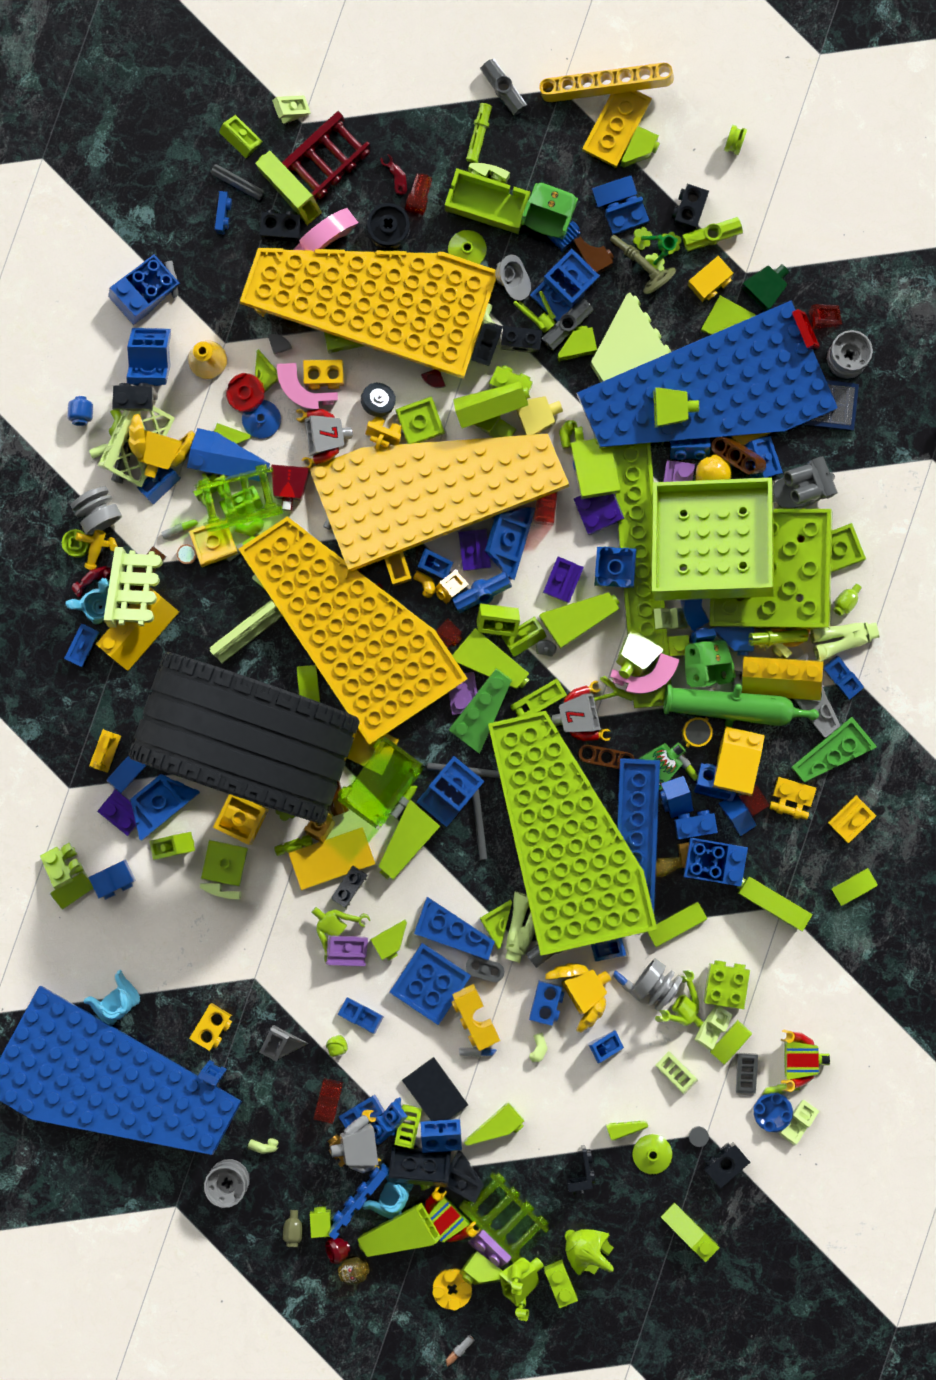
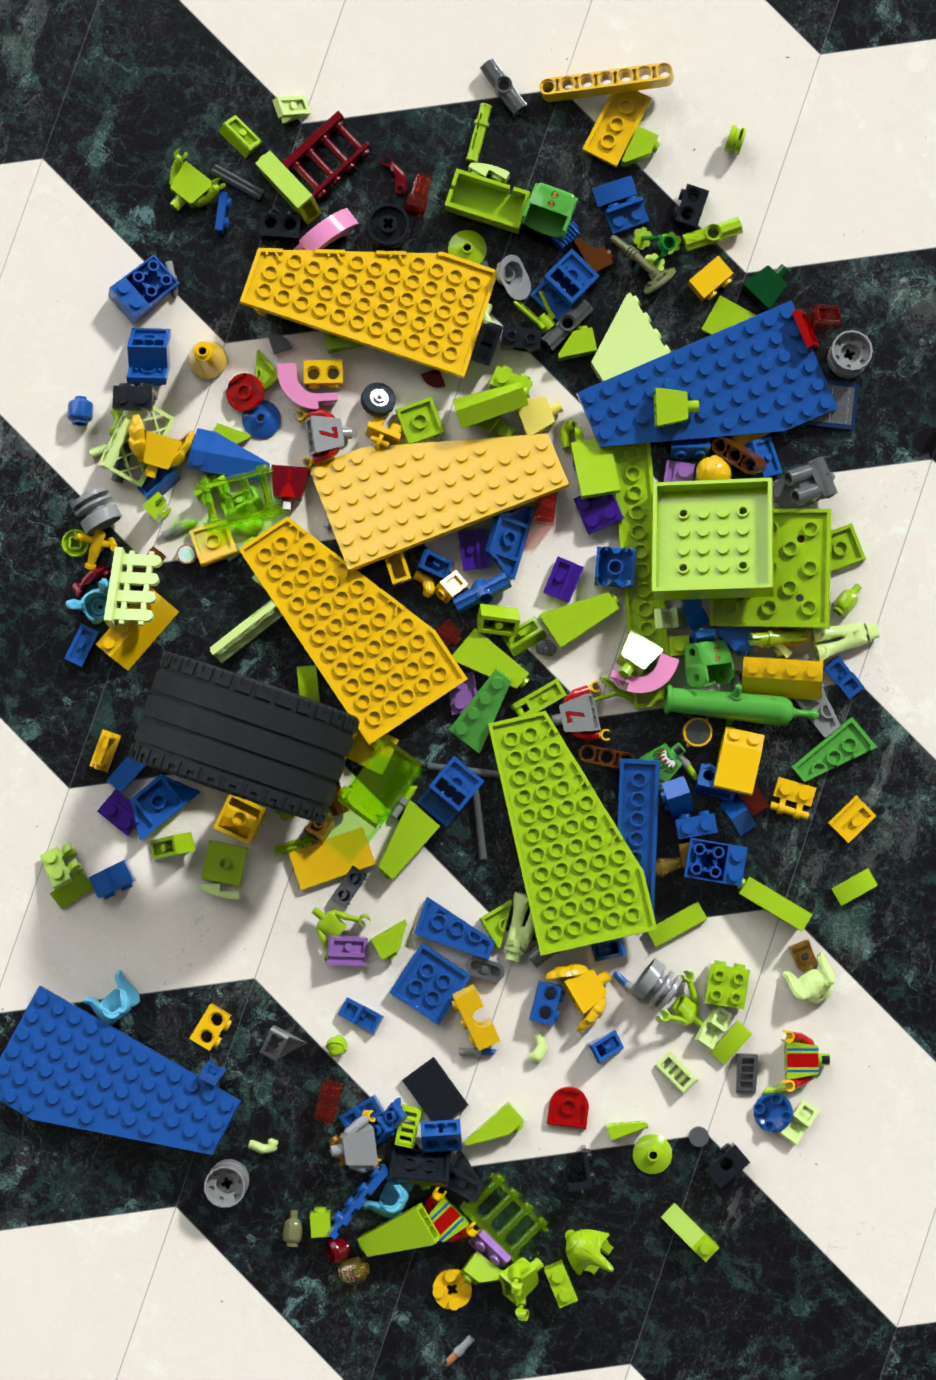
(156, 506): none -> lime hinge
(191, 185): none -> lime torso
(568, 1108): none -> red tile
(796, 952): none -> pearl gold brick
(814, 984): none -> yellowish green hair

